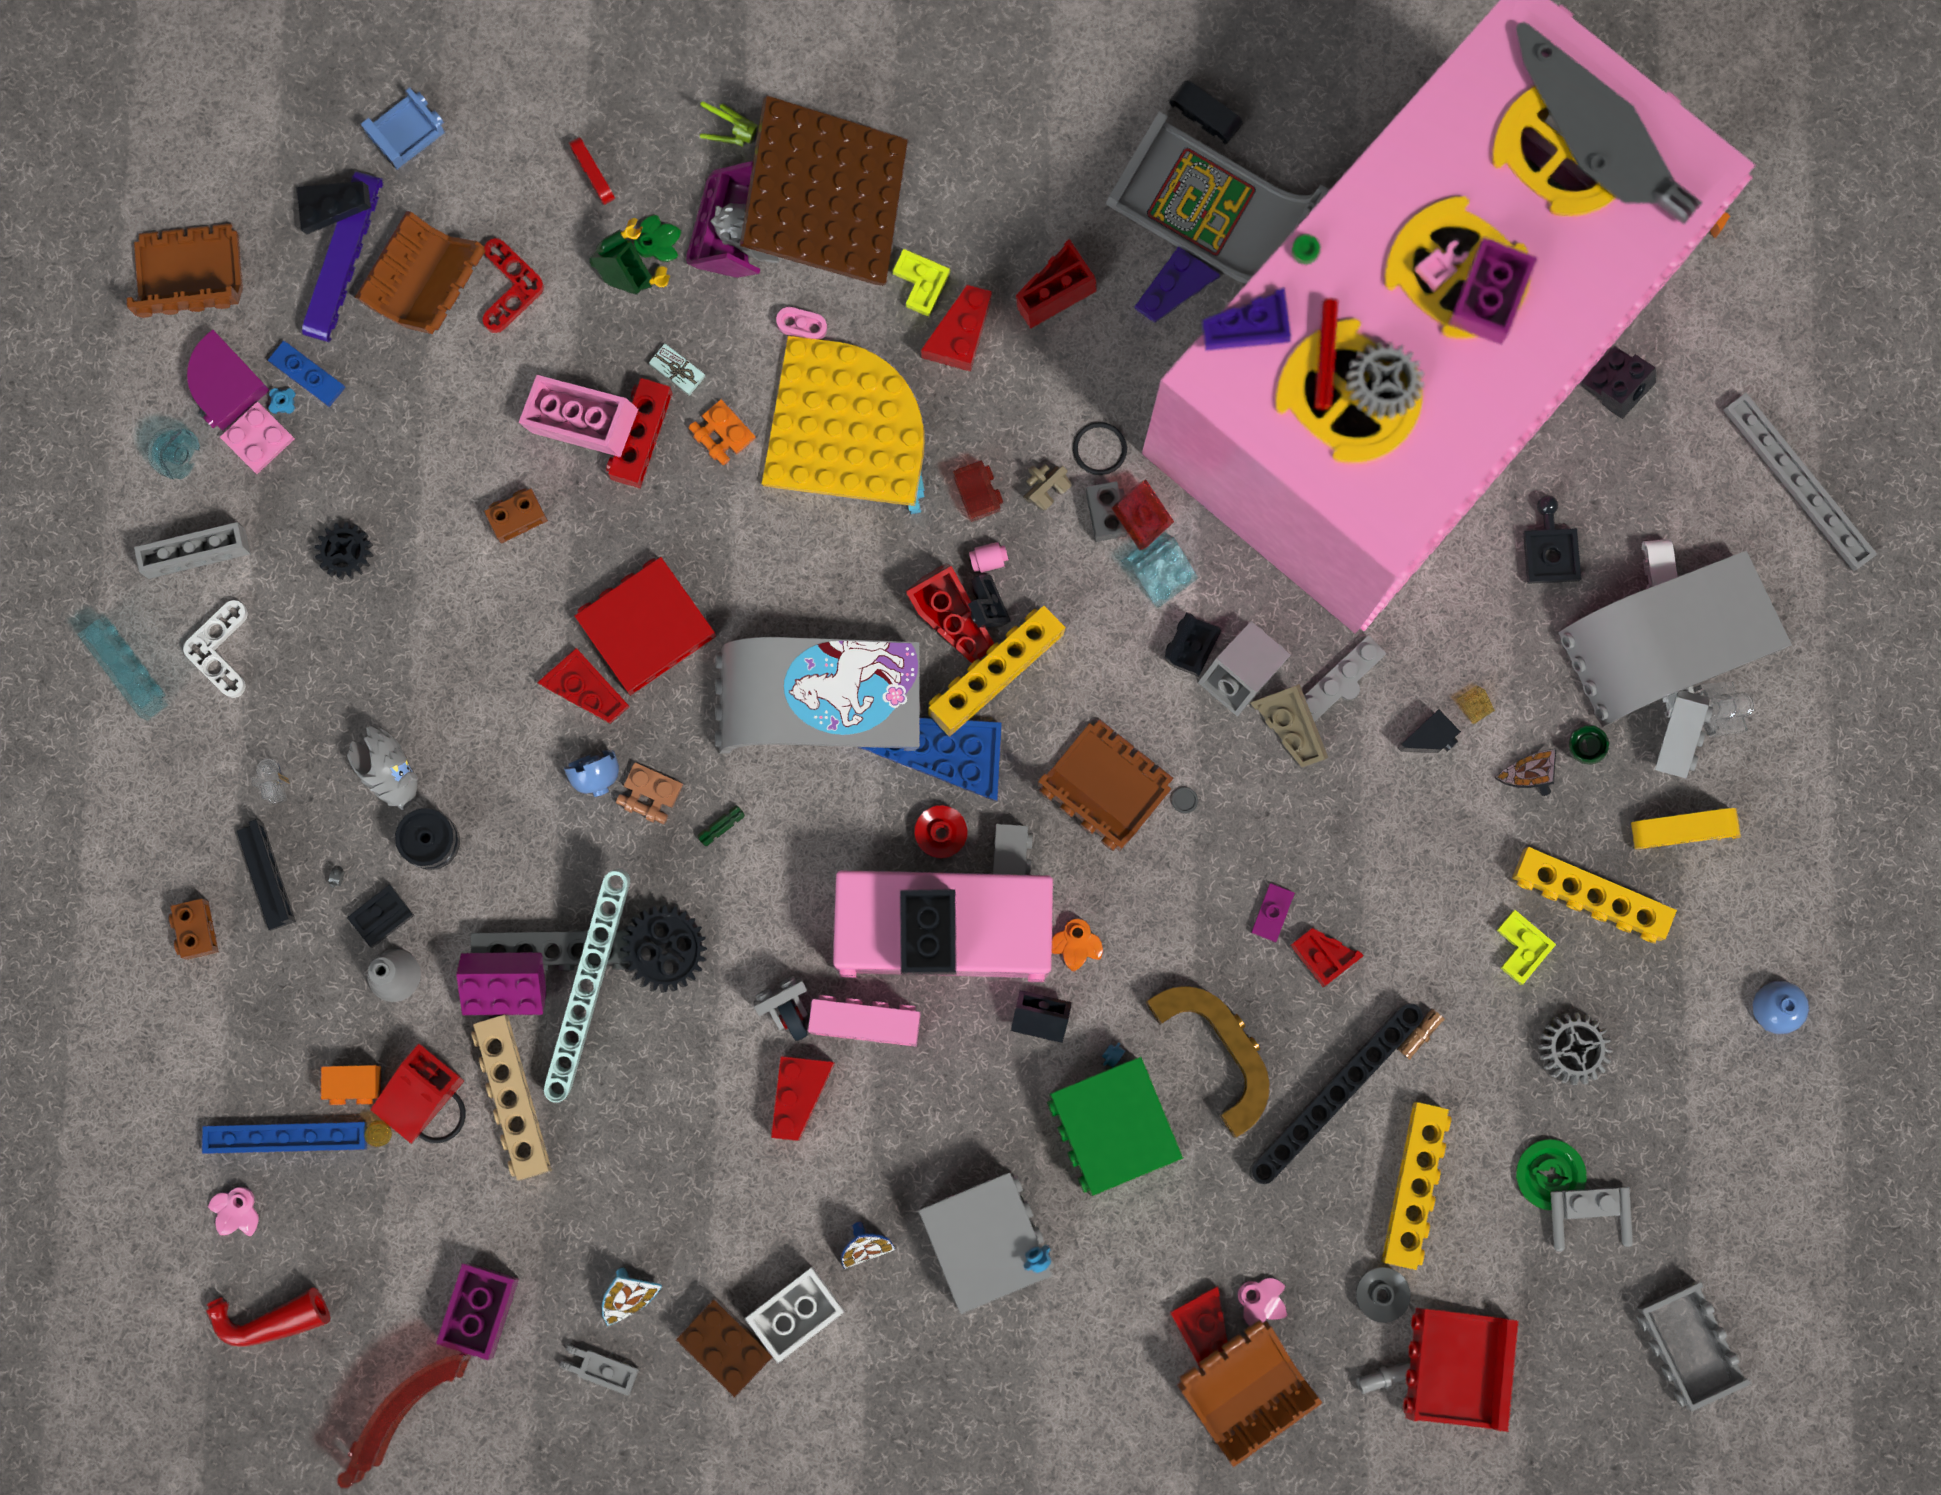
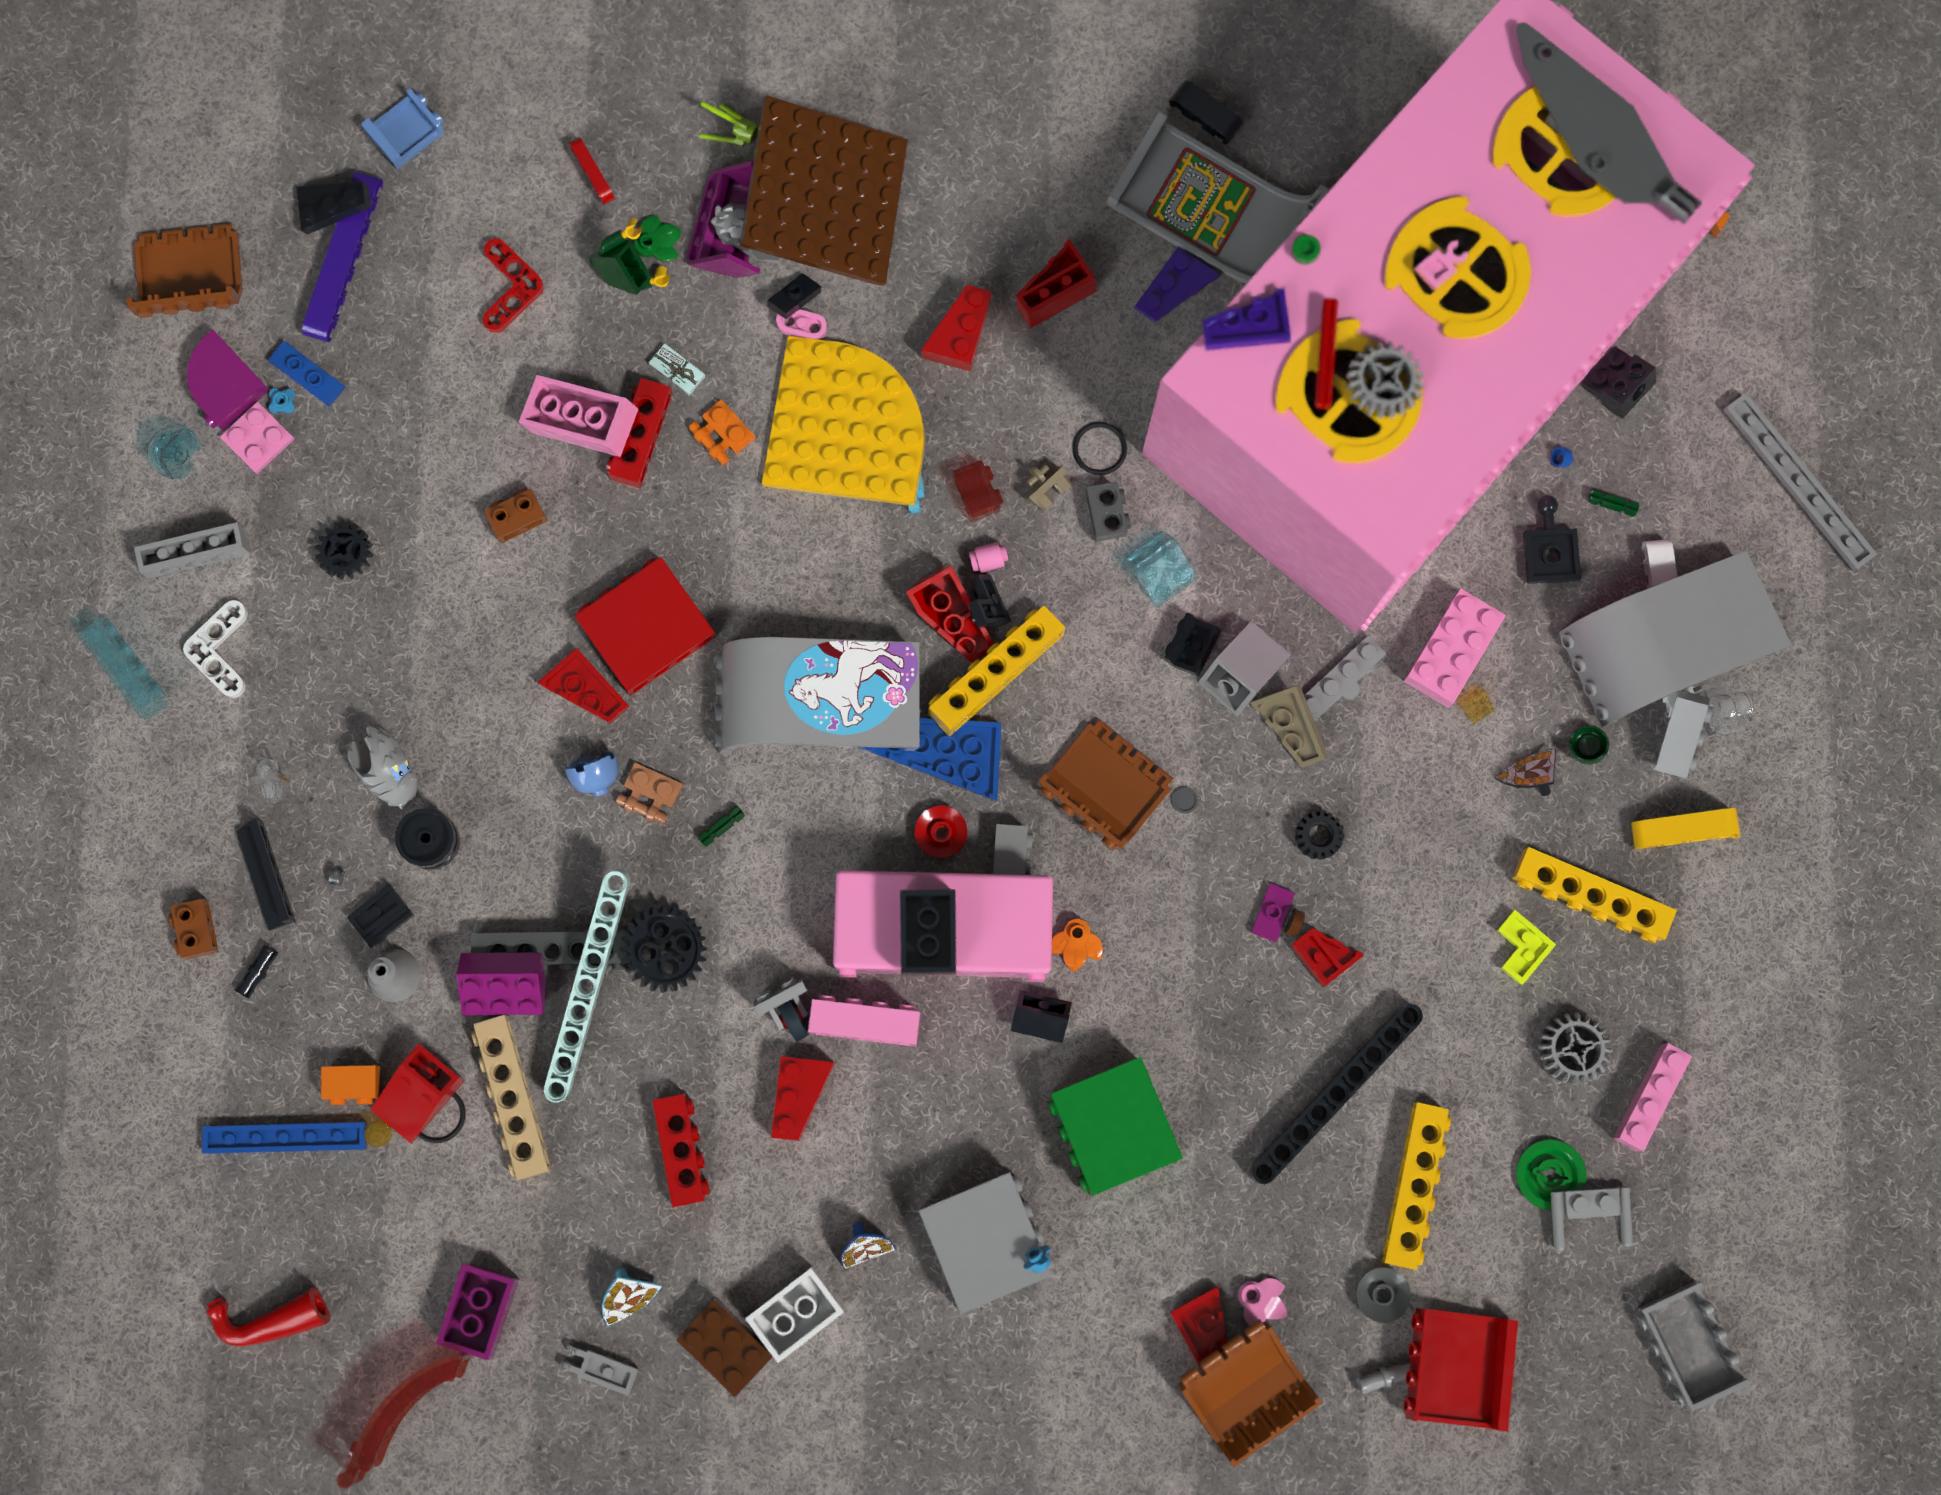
(233, 1215): bright pink plate -> none
(256, 971): none -> black pin
(419, 275): dark orange hinge -> none
(664, 1111): none -> red brick
(794, 296): none -> black plate
(927, 277): neon yellow plate -> none
(1113, 1055): dark azure plate -> none
(1142, 514): clear red plate -> none
(1241, 1048): pearl gold arch -> none
(1294, 922): none -> reddish brown tile
(1335, 835): none -> black tyre
(1421, 1034): medium nougat pin -> none
(1432, 735): black slope -> none
(1454, 648): none -> bright pink brick
(1492, 291): magenta brick -> none
(1562, 452): none -> blue hinge
(1613, 502): none -> dark green axle
(1652, 1097): none -> bright pink brick
(1780, 1007): medium blue cylinder -> none

